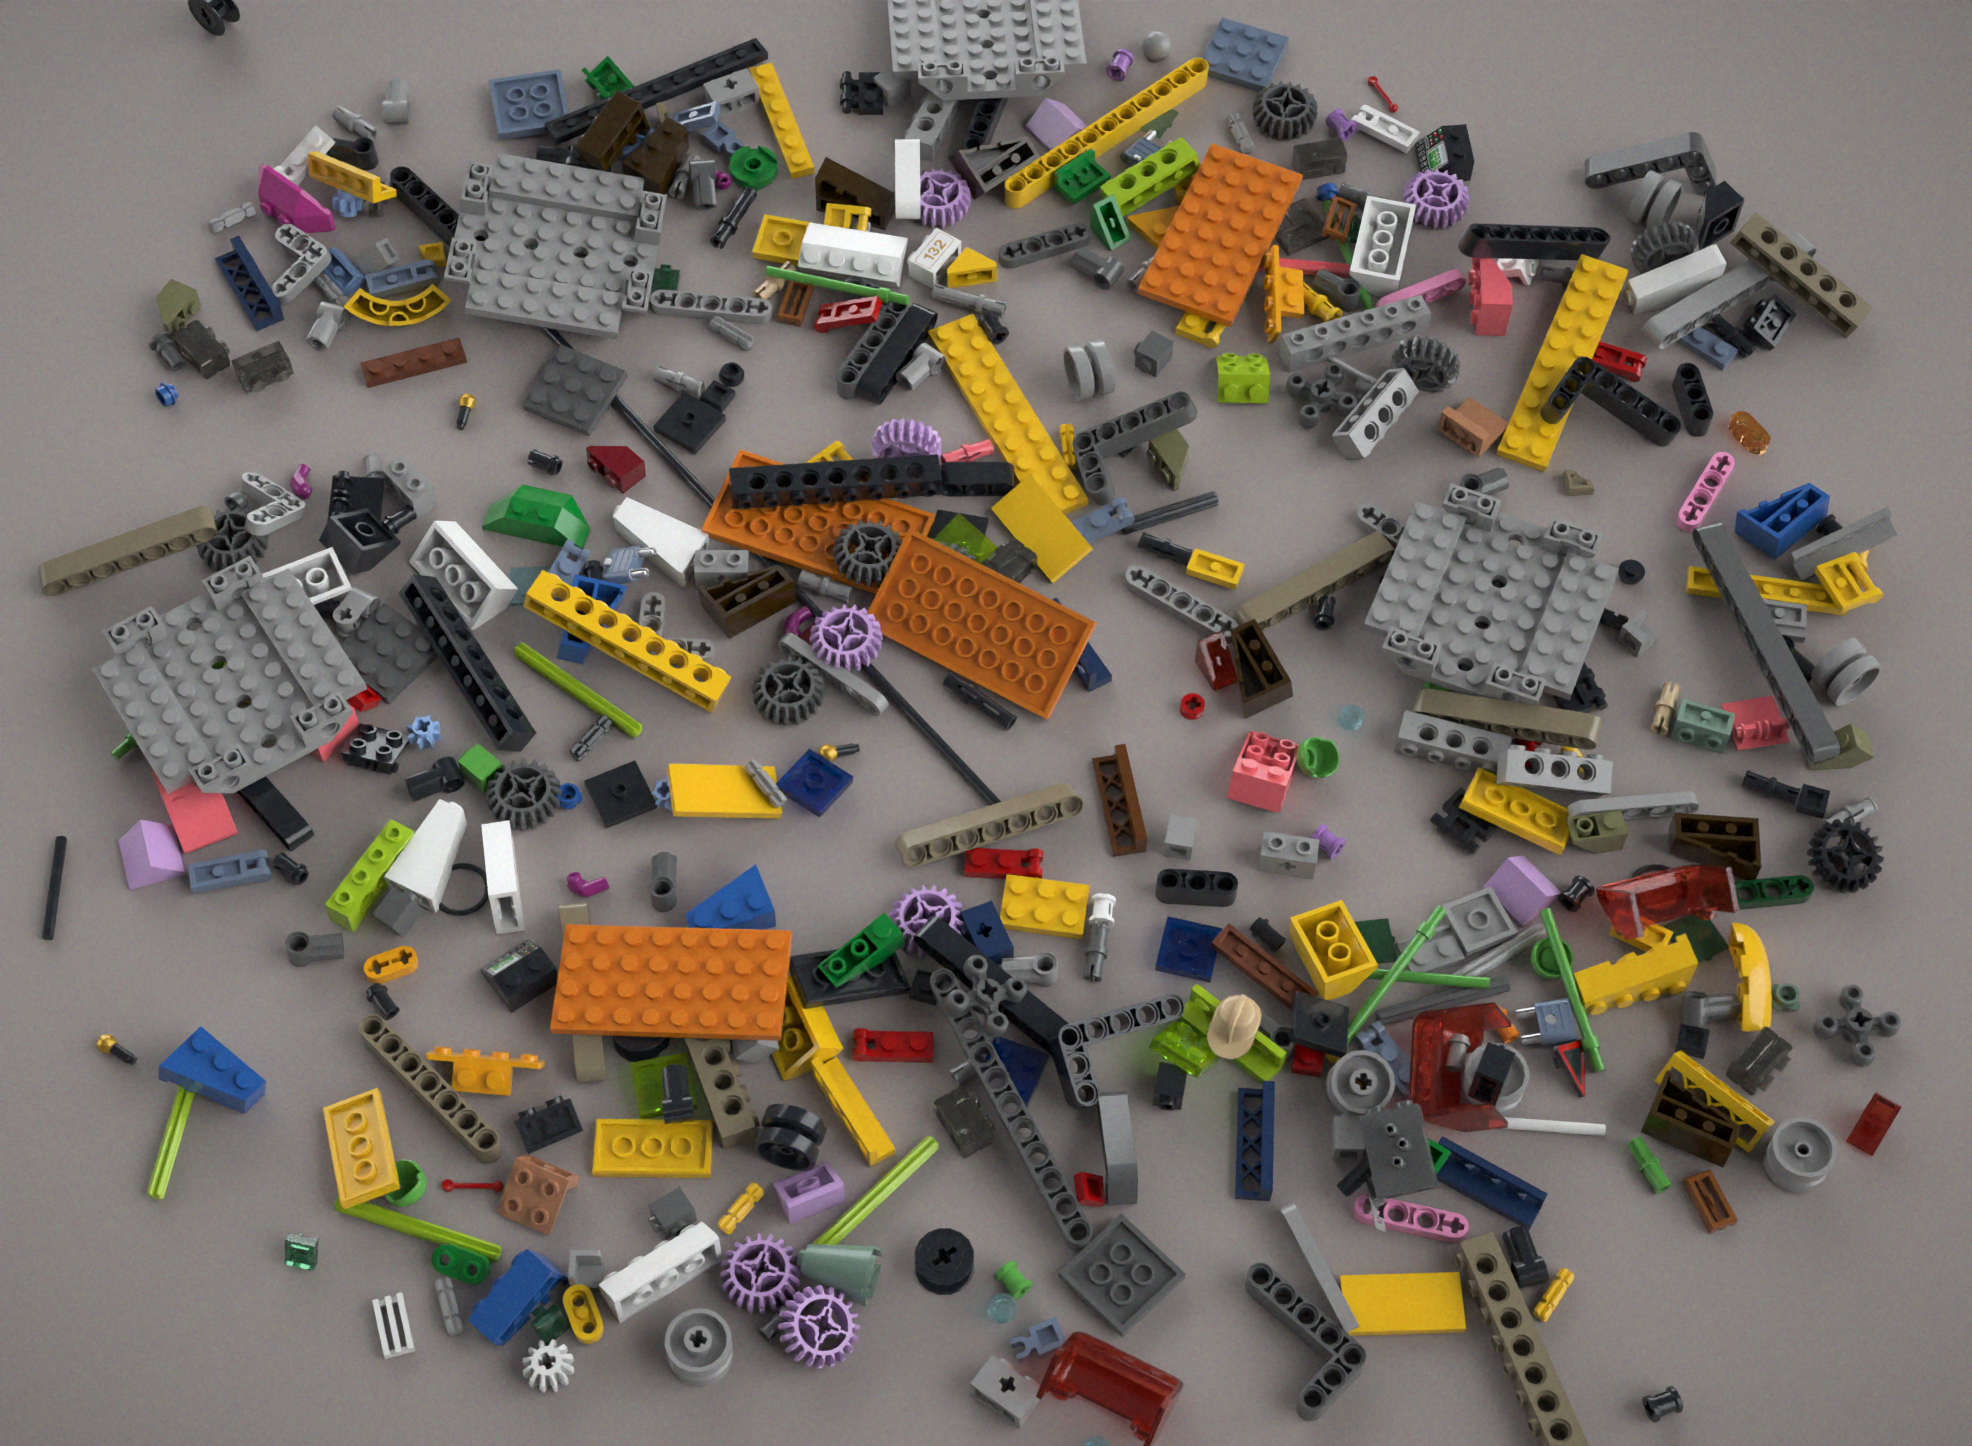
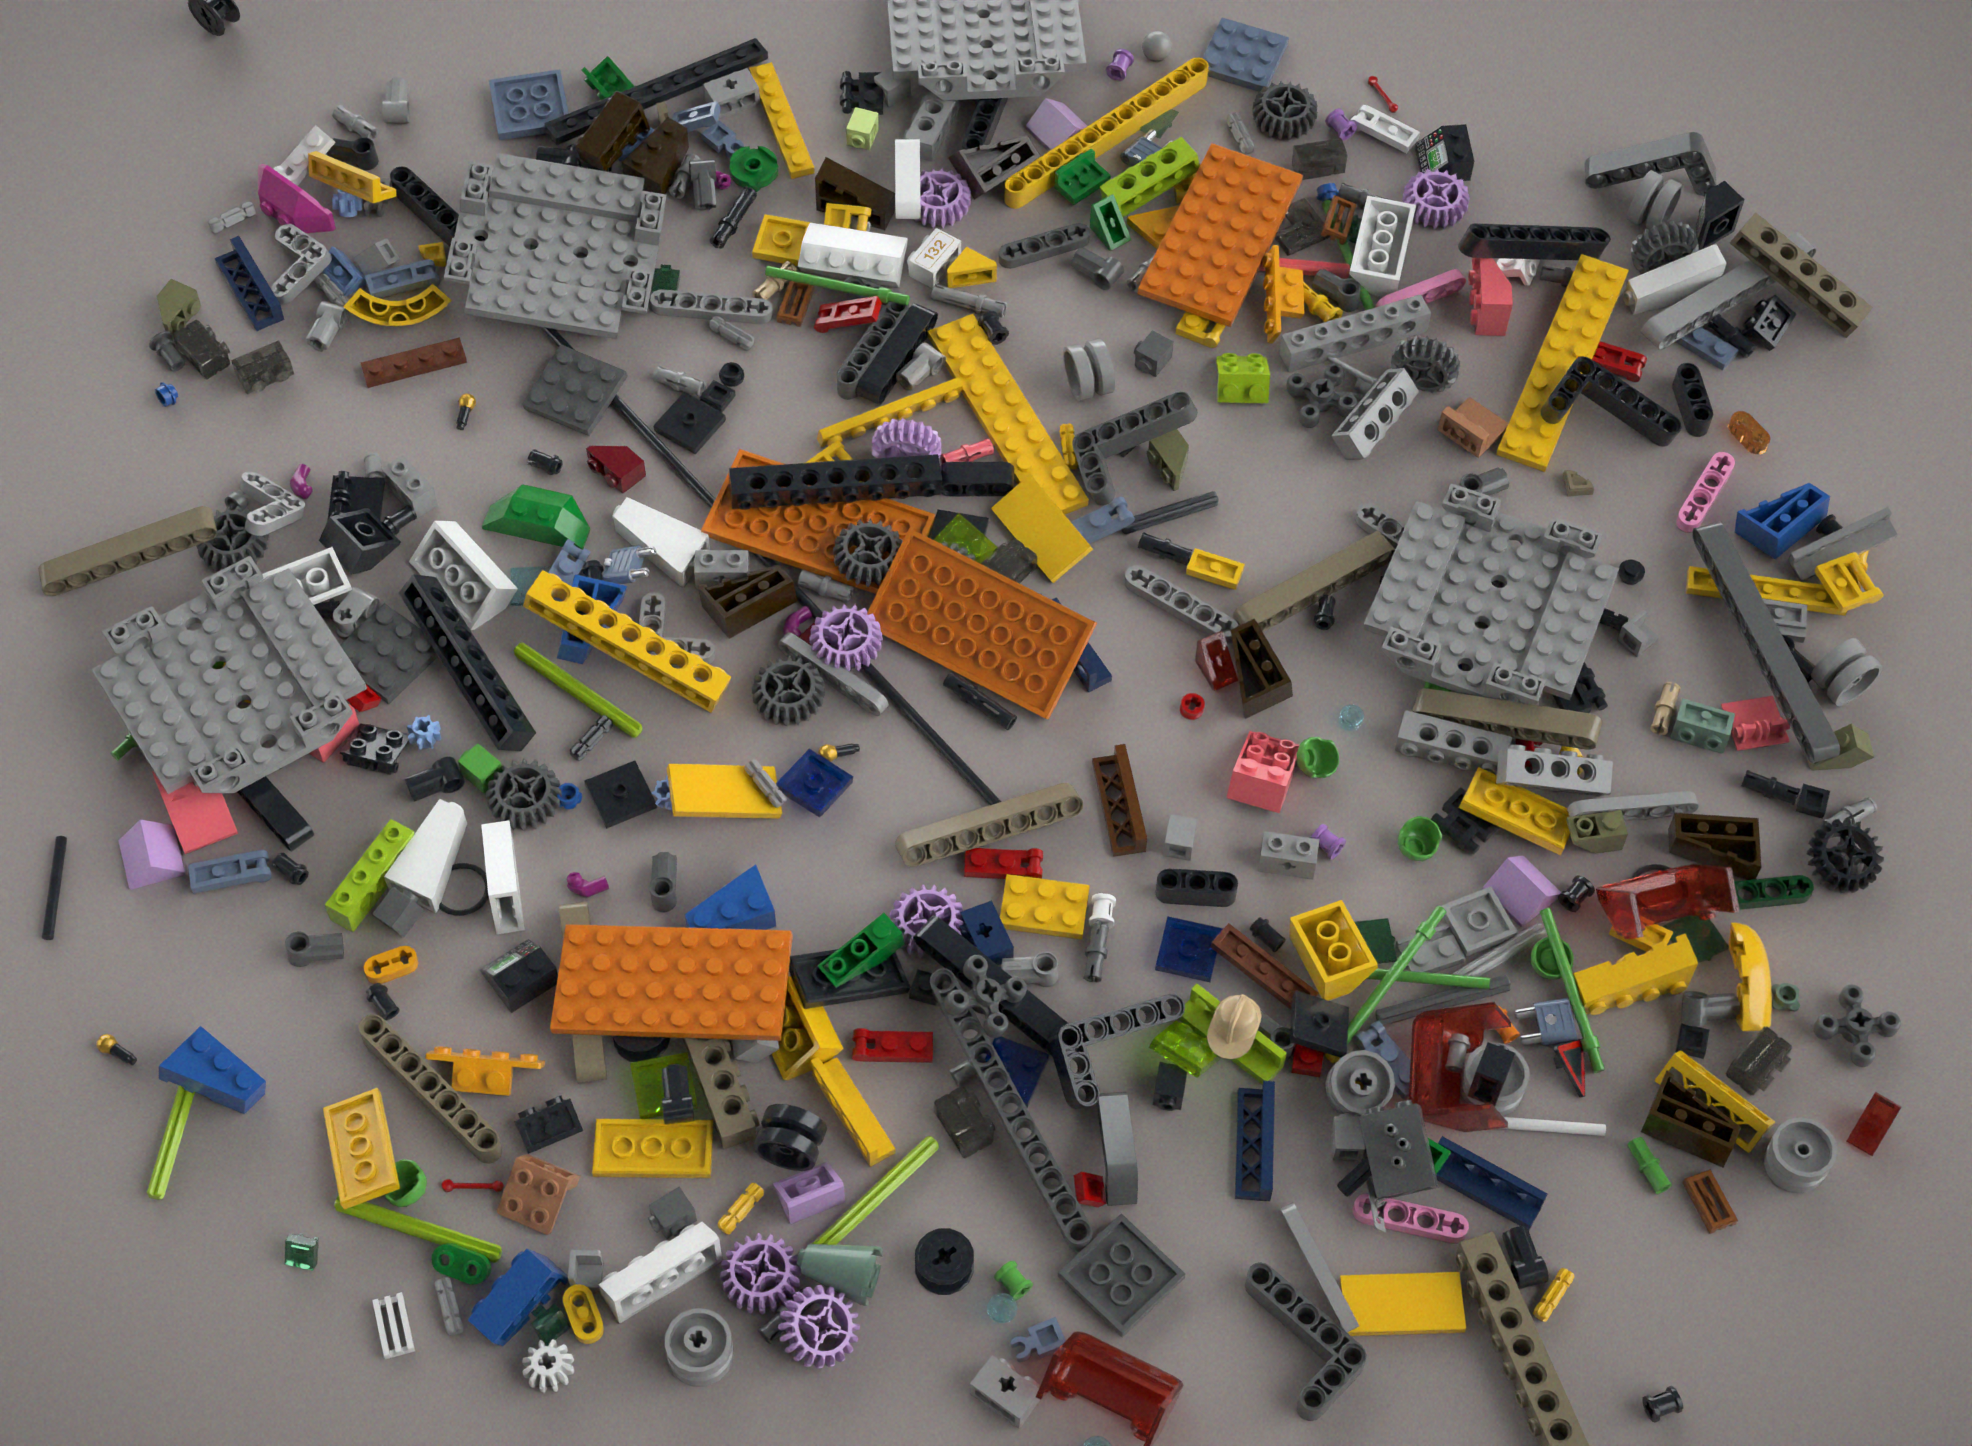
(862, 128): none -> yellowish green brick
(898, 409): none -> yellow plate
(1419, 838): none -> bright green hair

